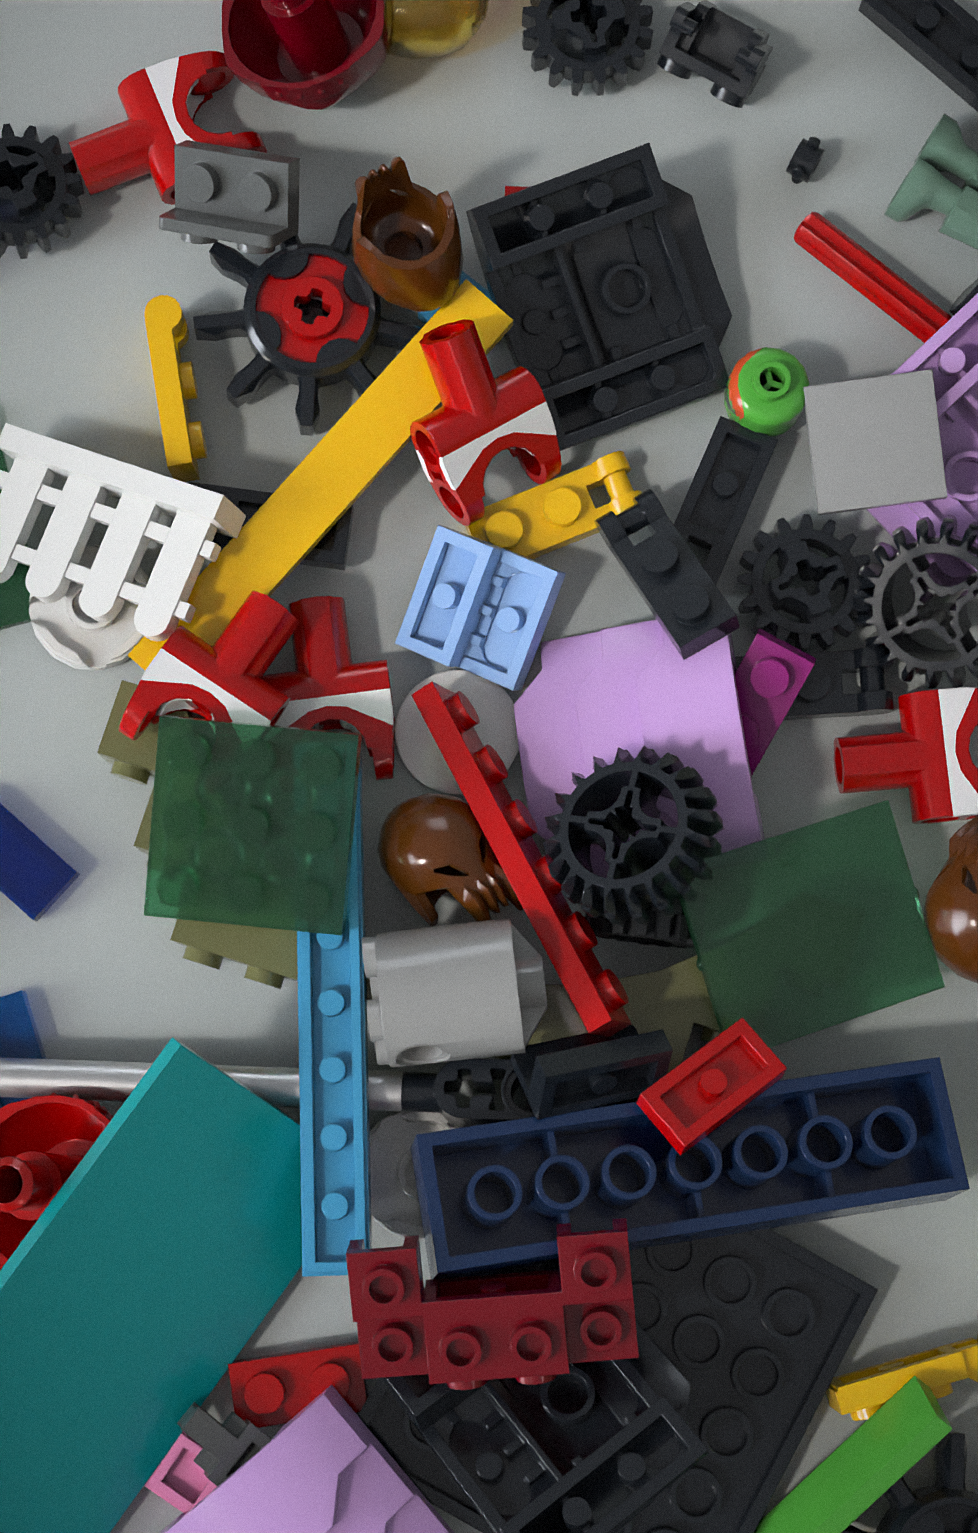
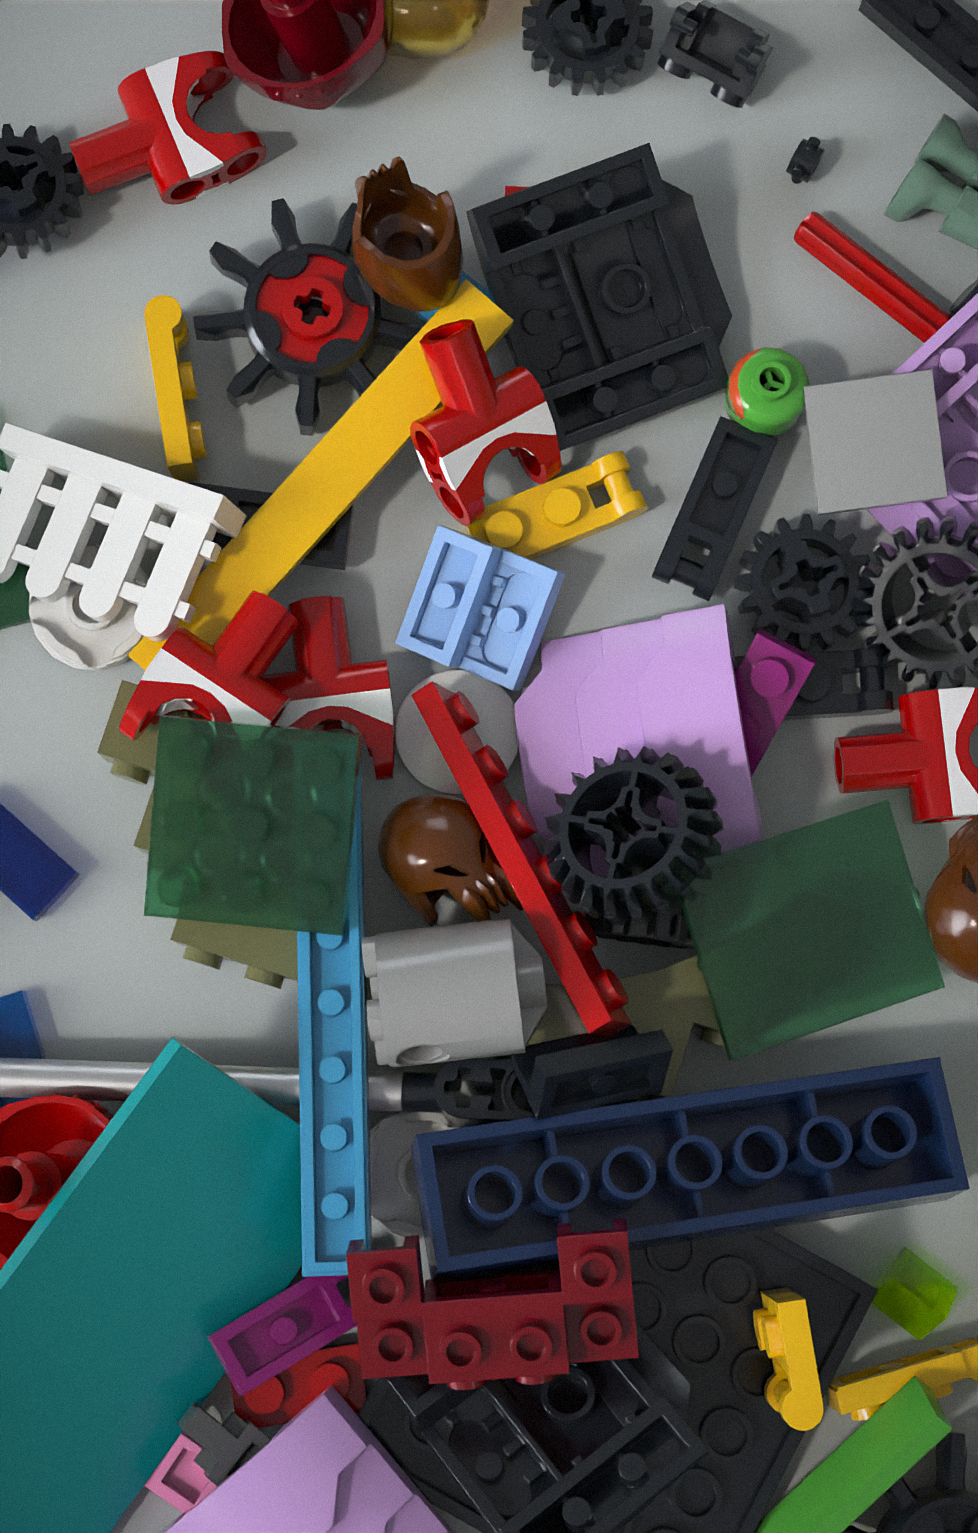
(234, 197): dark grey bracket -> none
(282, 1331): none -> magenta plate
(668, 576): black plate -> none
(711, 1086): red plate -> none
(786, 1336): none -> yellow plate
(914, 1294): none -> clear neon green slope

